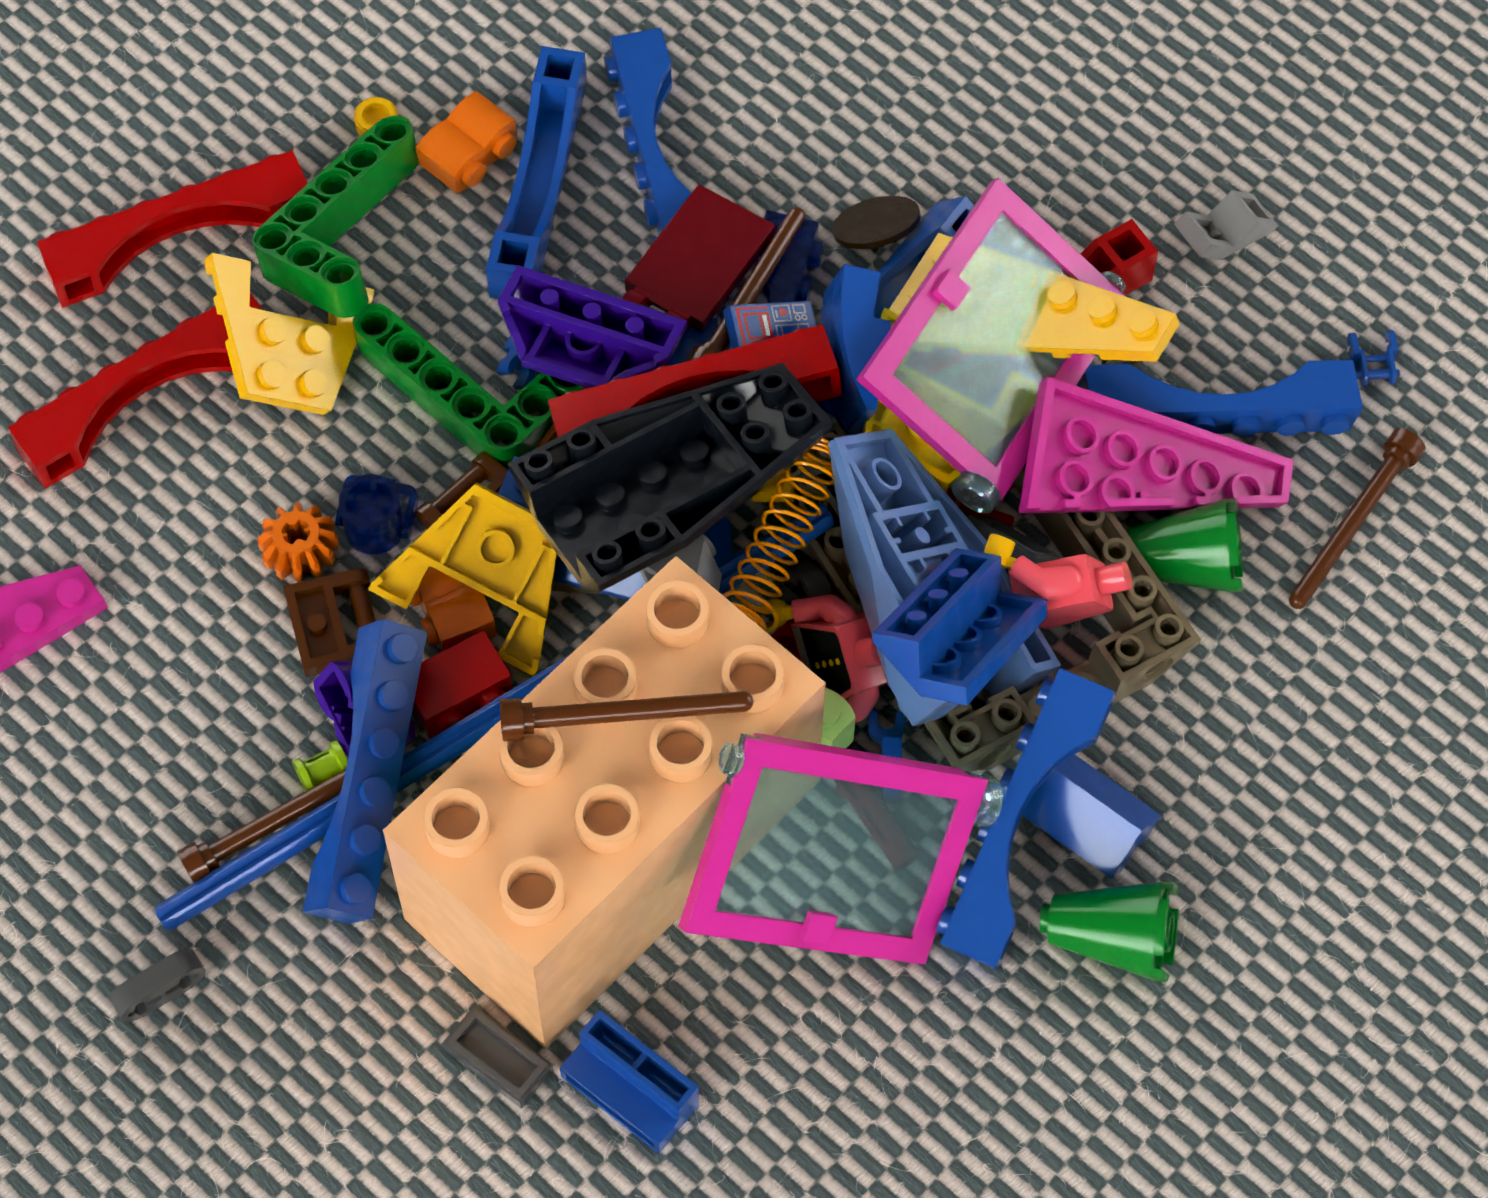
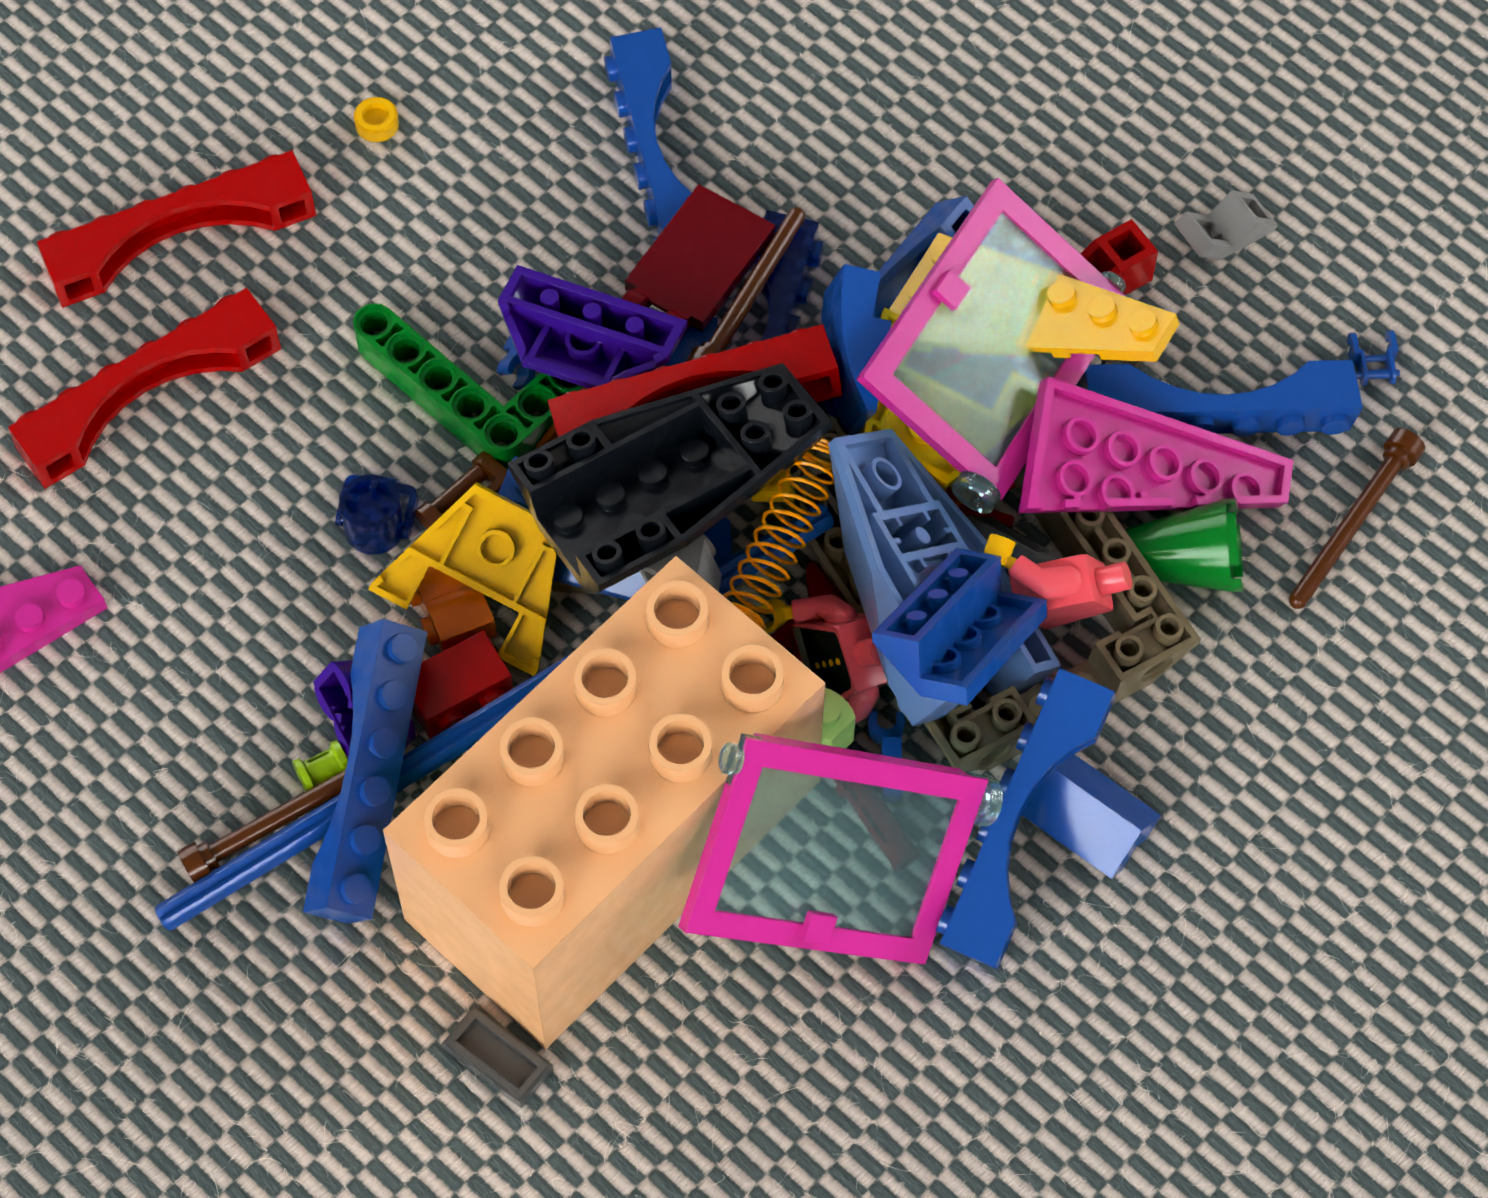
(157, 985): dark grey beam -> none
(279, 355): yellow wing -> none
(297, 238): green beam -> none
(298, 542): orange gear -> none
(318, 620): reddish brown plate -> none
(467, 142): orange brick -> none
(522, 718): reddish brown piece -> none
(546, 148): blue arch -> none
(630, 1082): blue piece -> none
(766, 320): blue tile -> none
(805, 579): dark grey beam -> none
(876, 222): dark brown piece -> none
(1117, 926): green cone -> none

